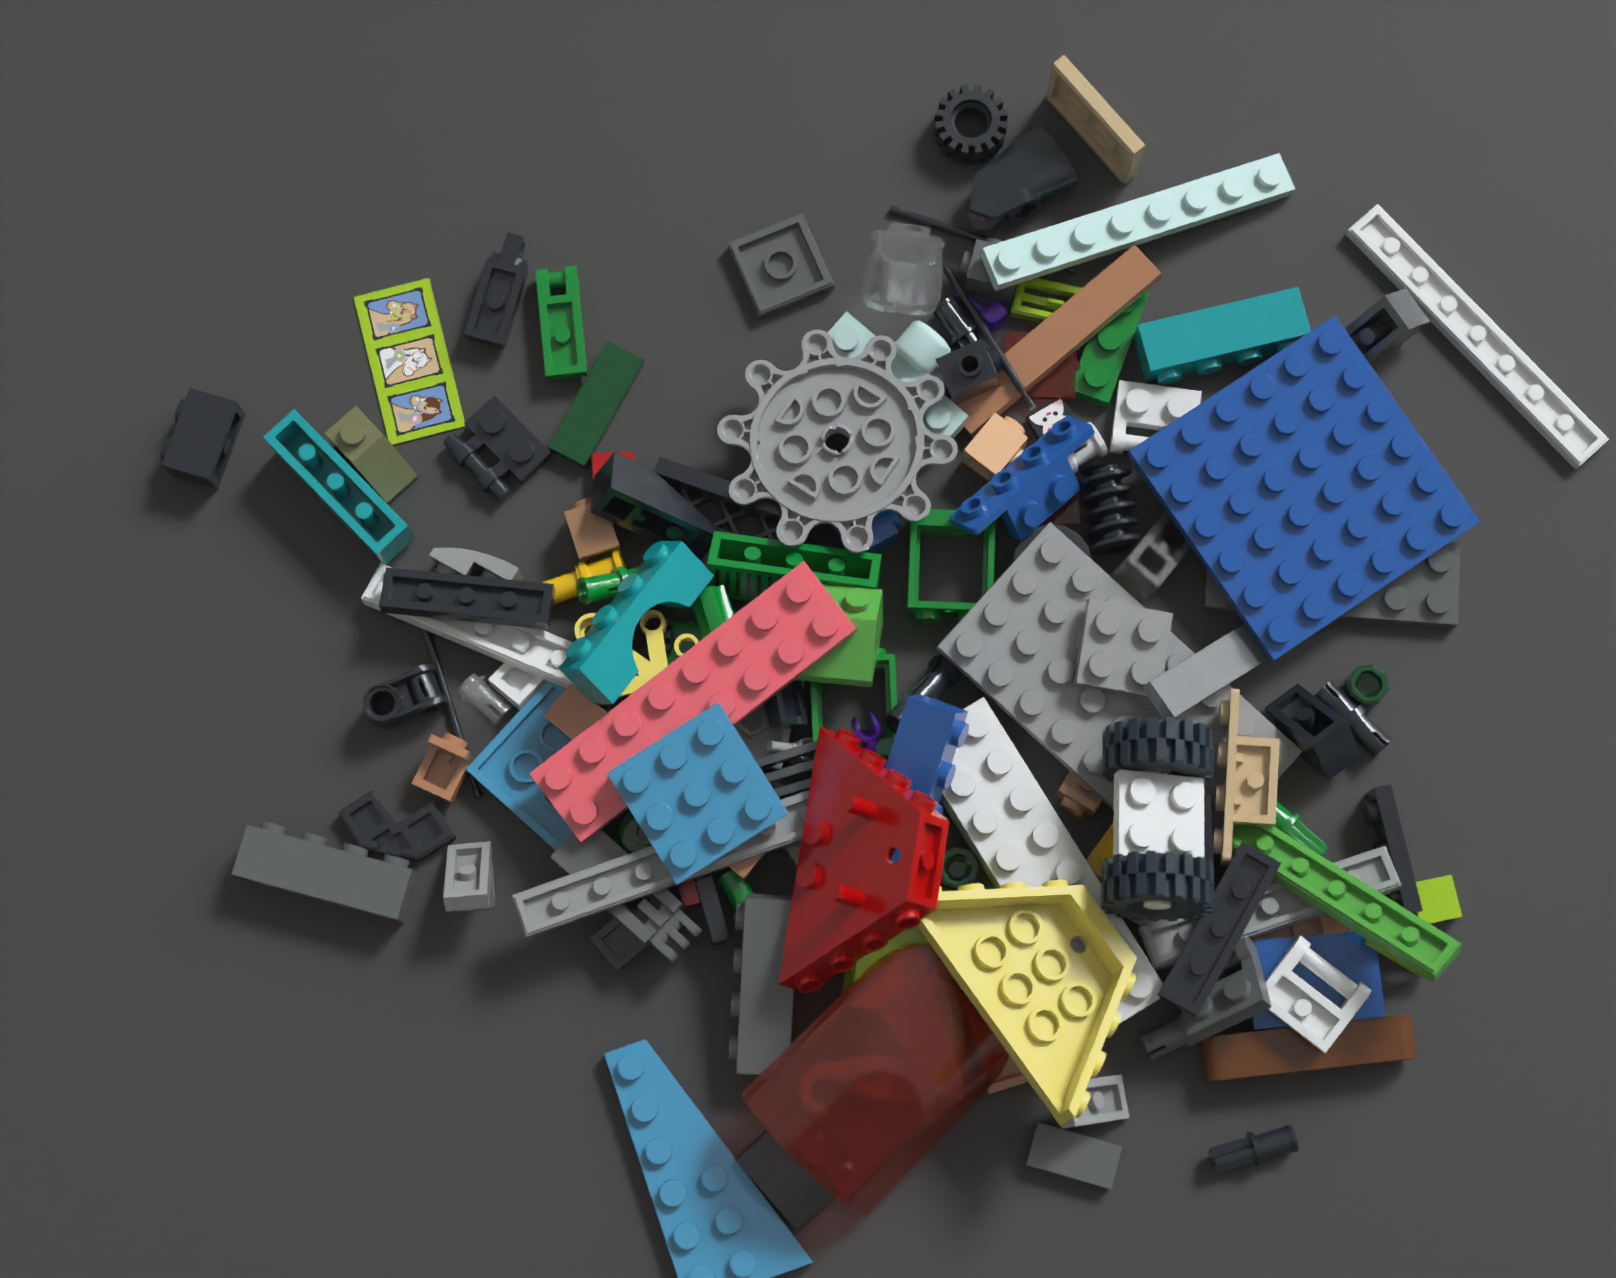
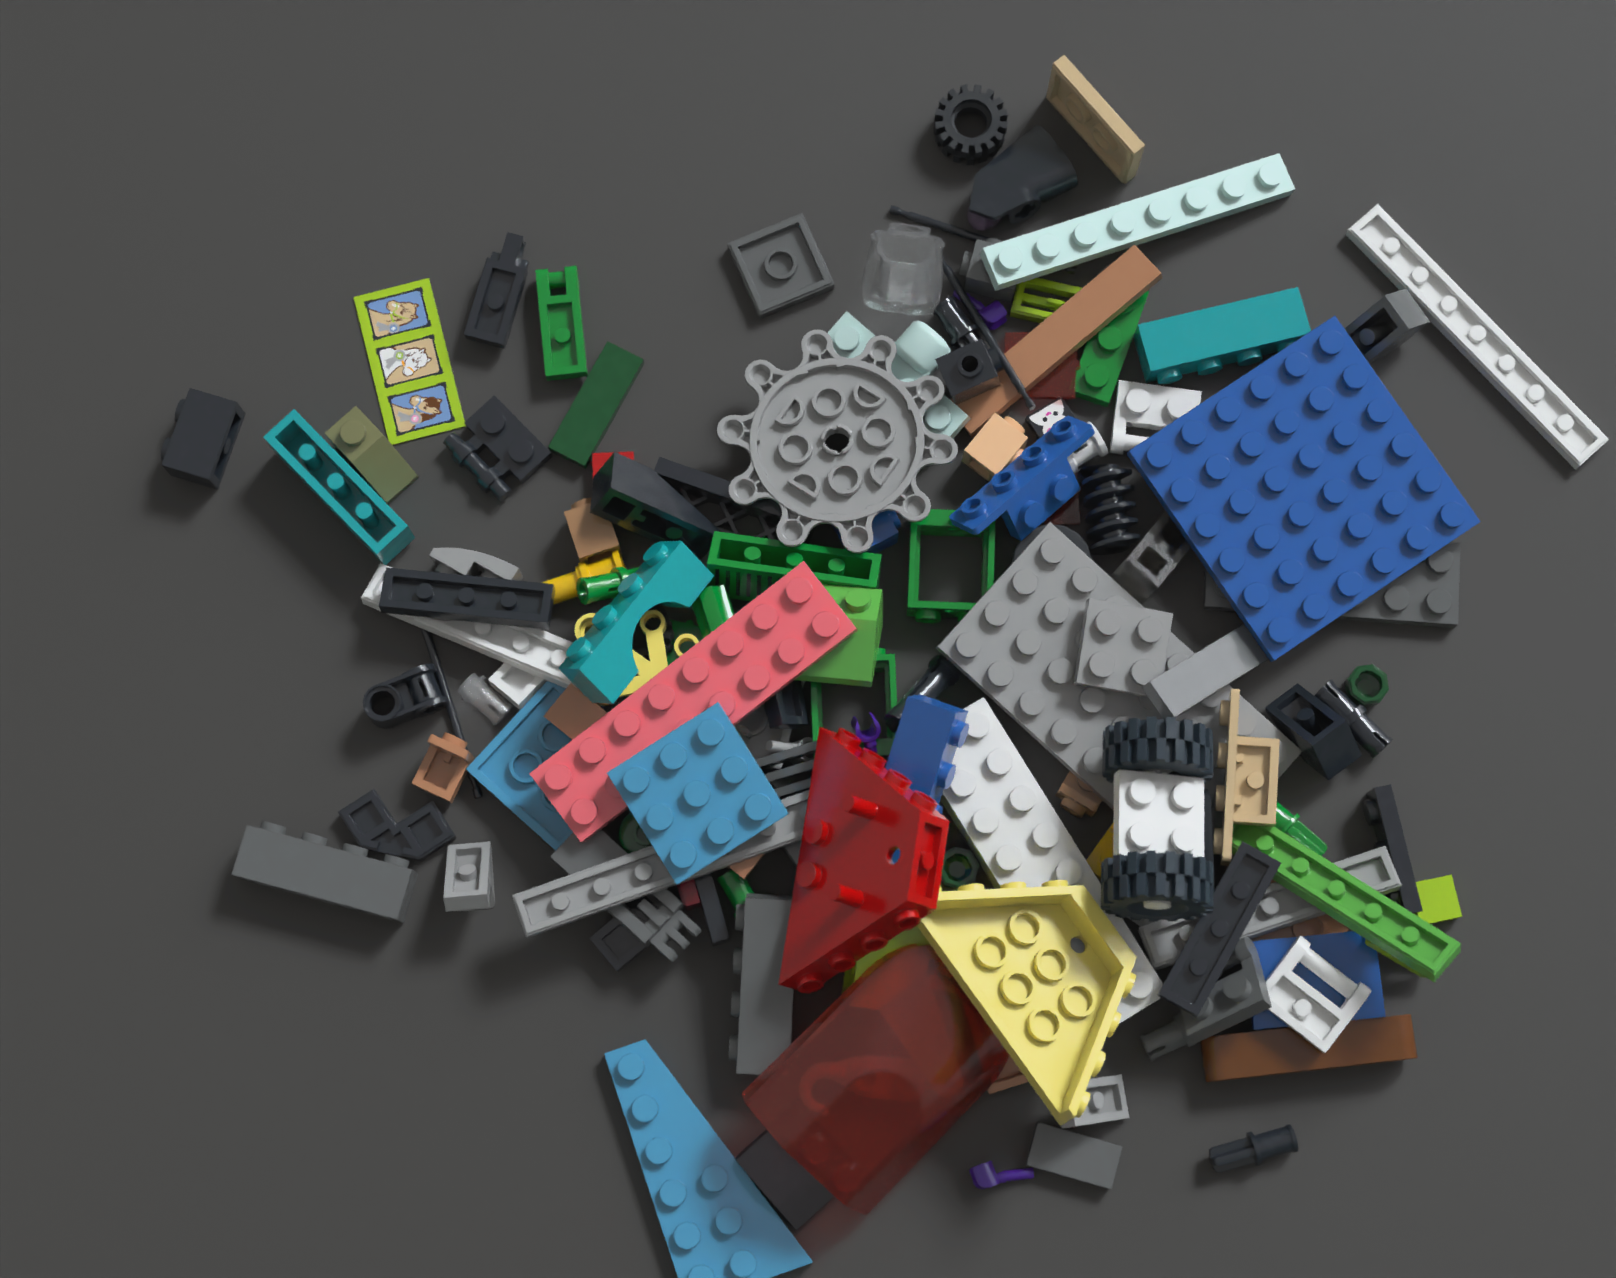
(986, 1176): none -> dark purple hand

